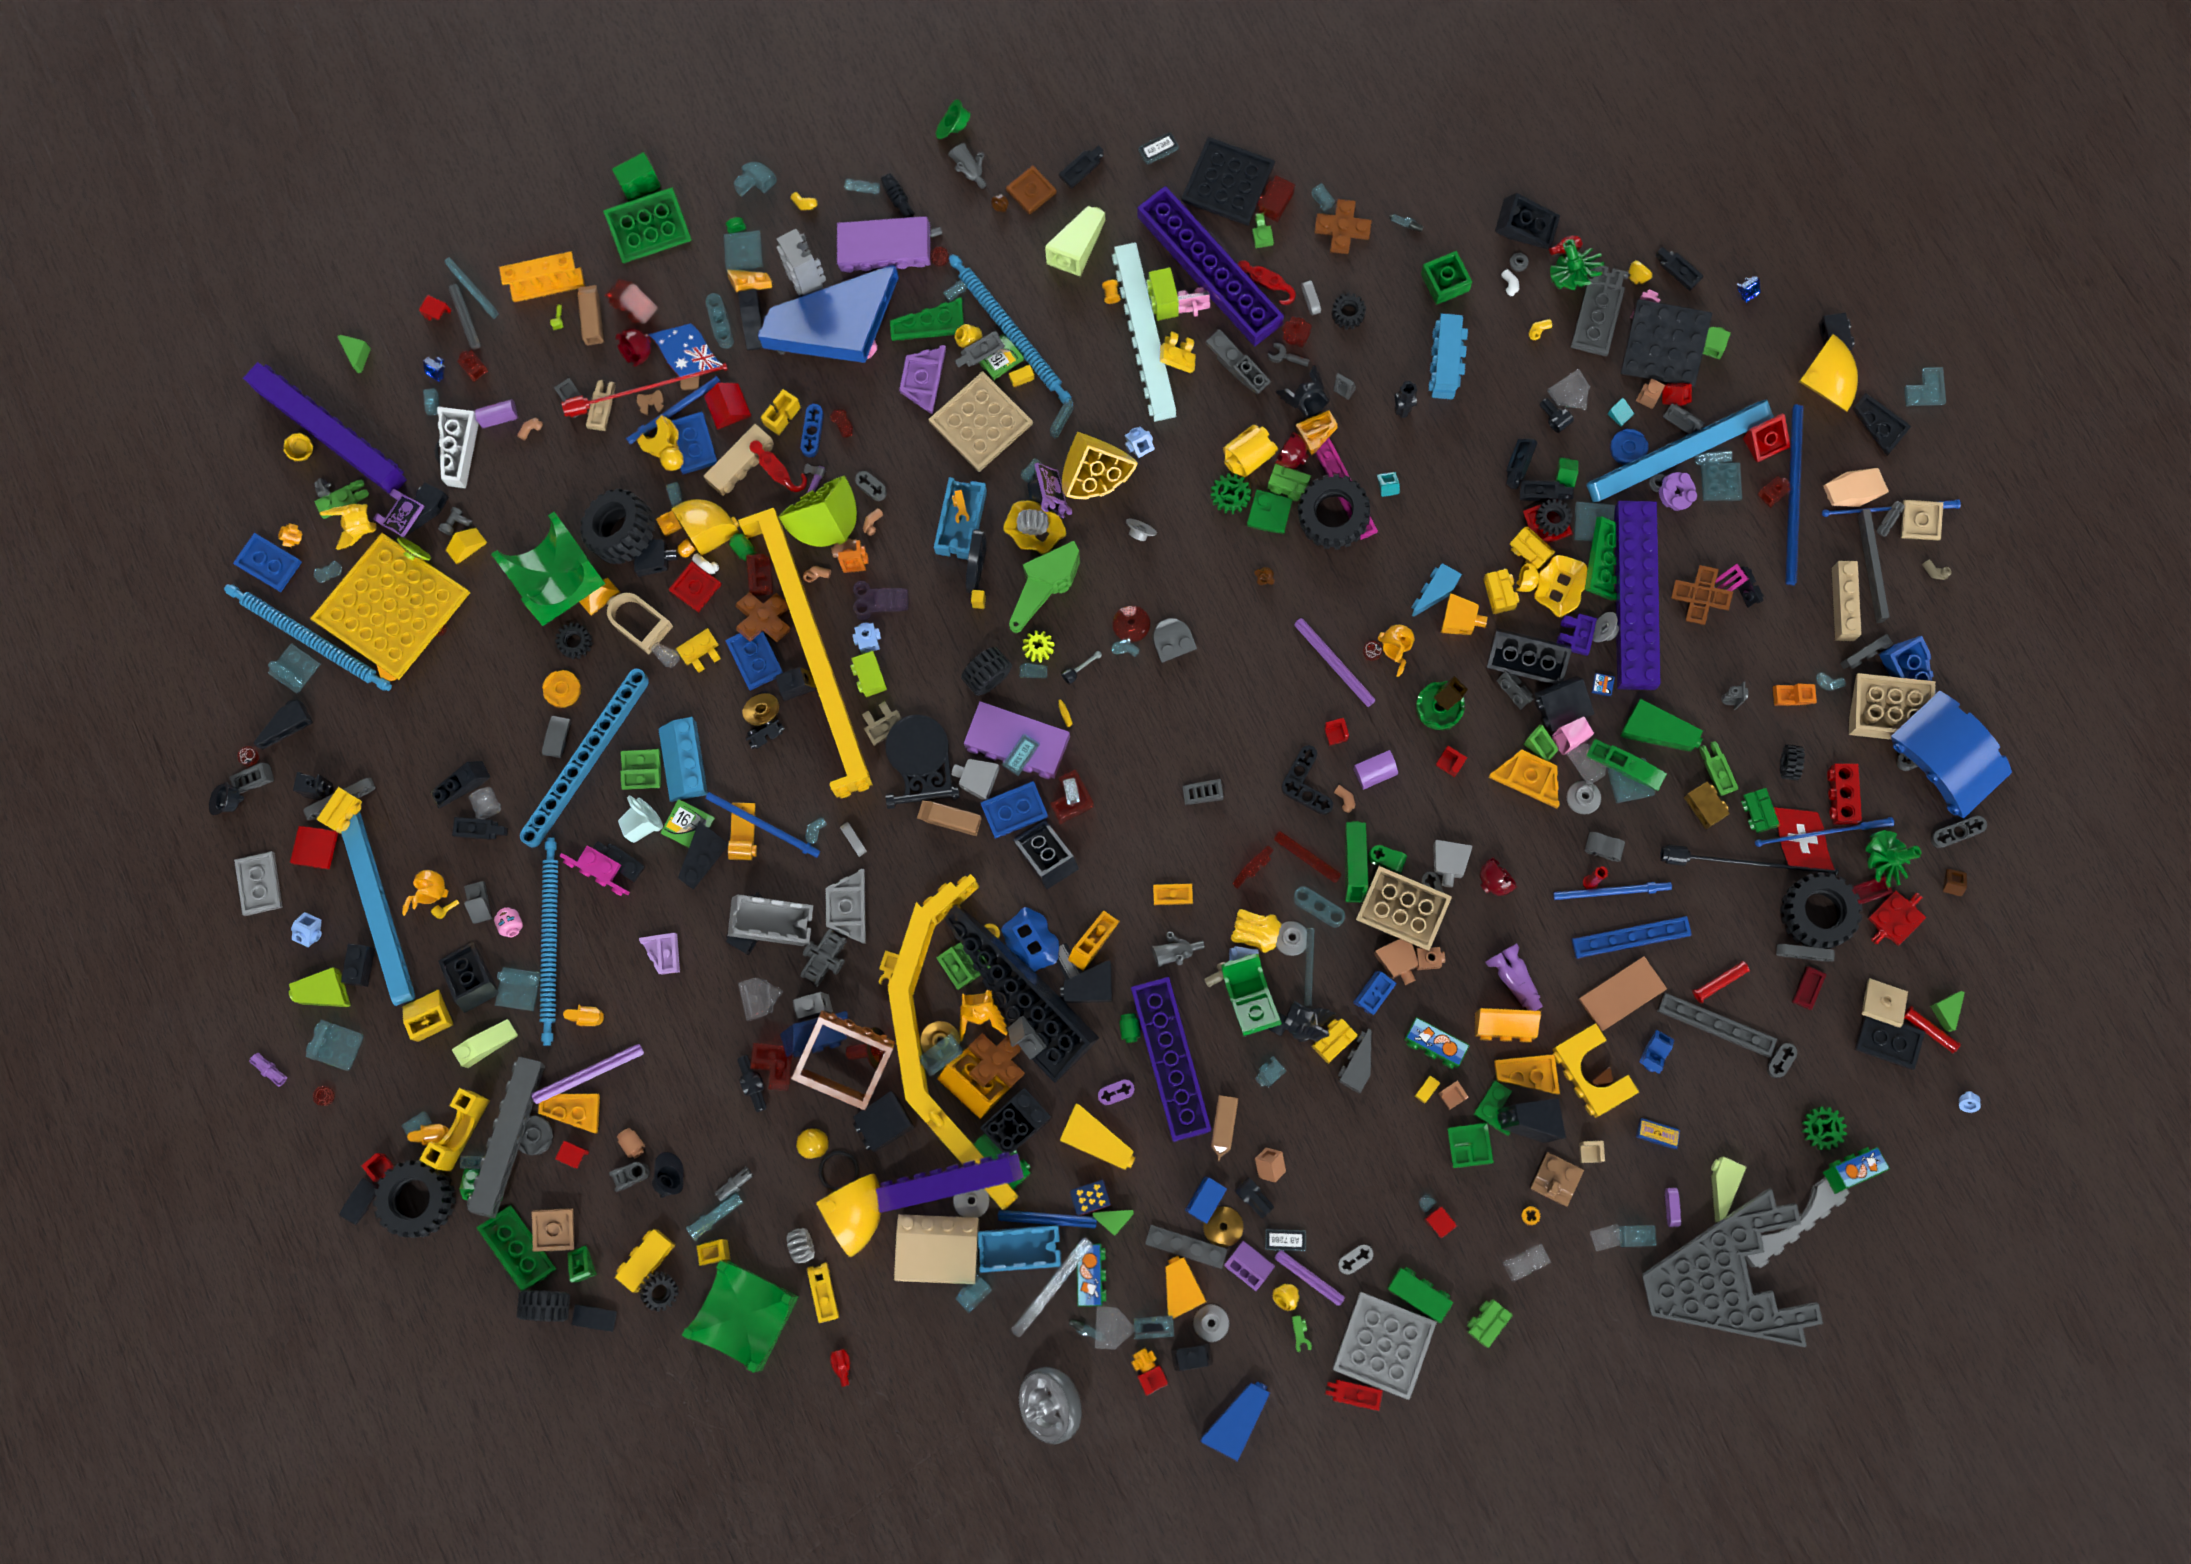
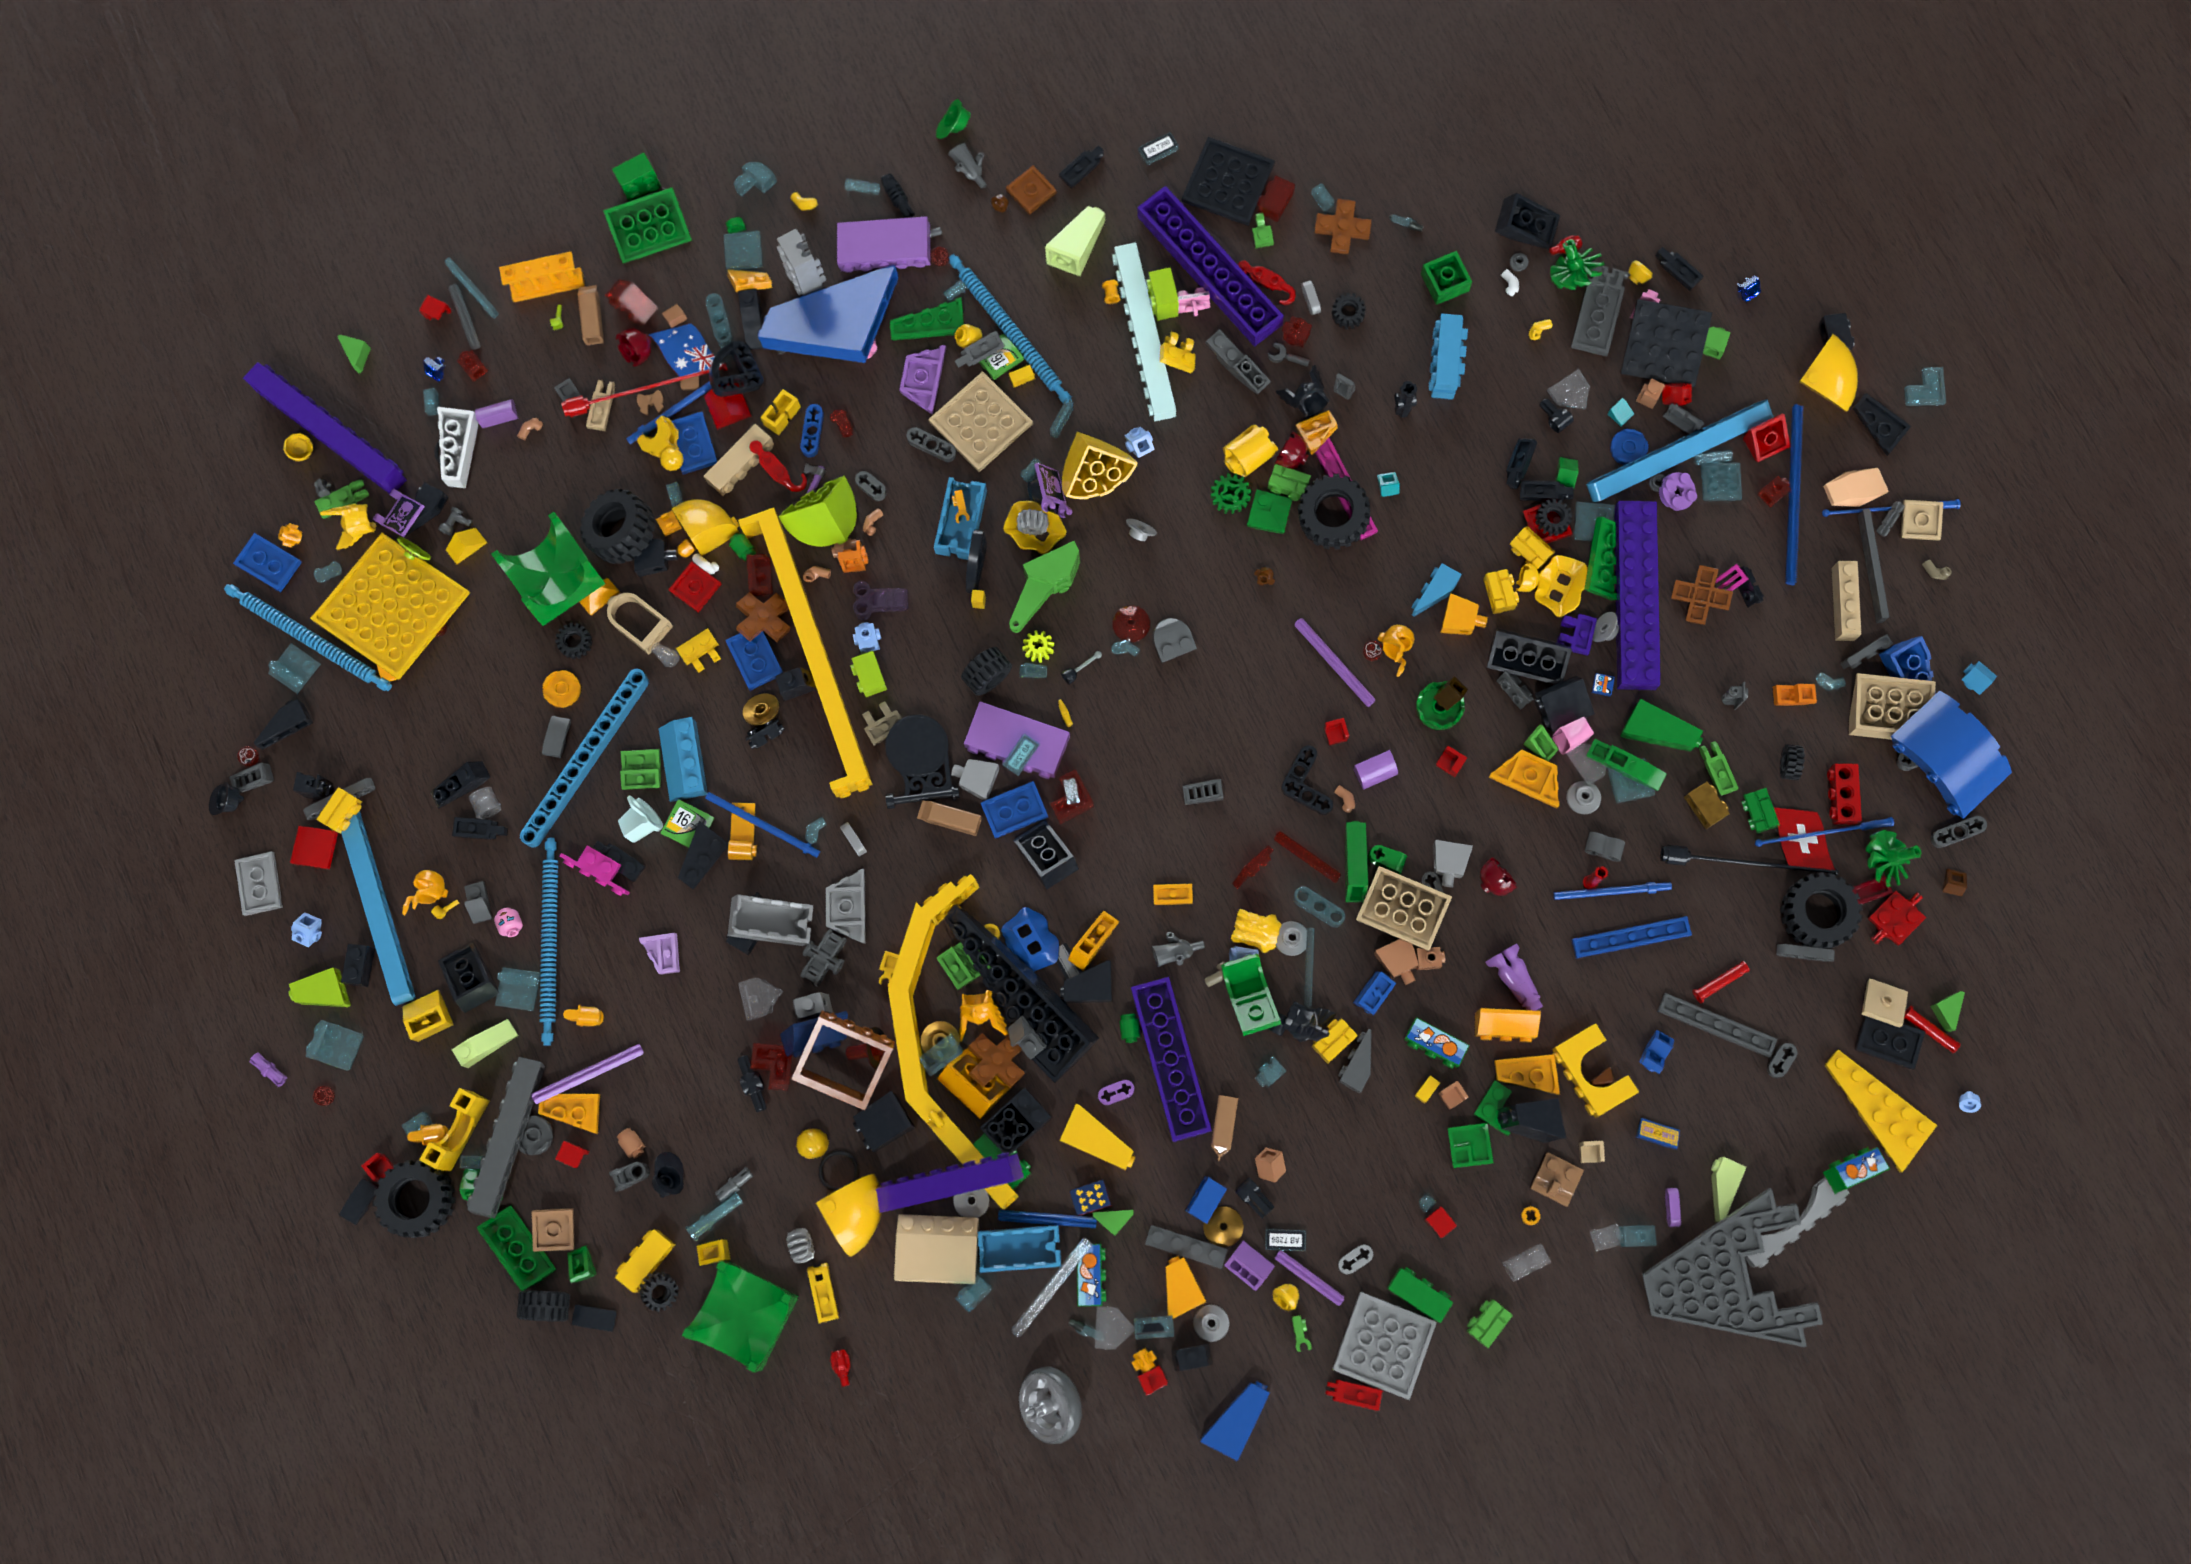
(674, 316): none -> nougat slope
(745, 374): none -> black beam
(929, 437): none -> dark grey beam
(1622, 994): nougat tile -> none
(1809, 988): dark red tile -> none
(1816, 1123): green gear -> none
(1888, 1116): none -> yellow wing
(1978, 677): none -> dark azure brick

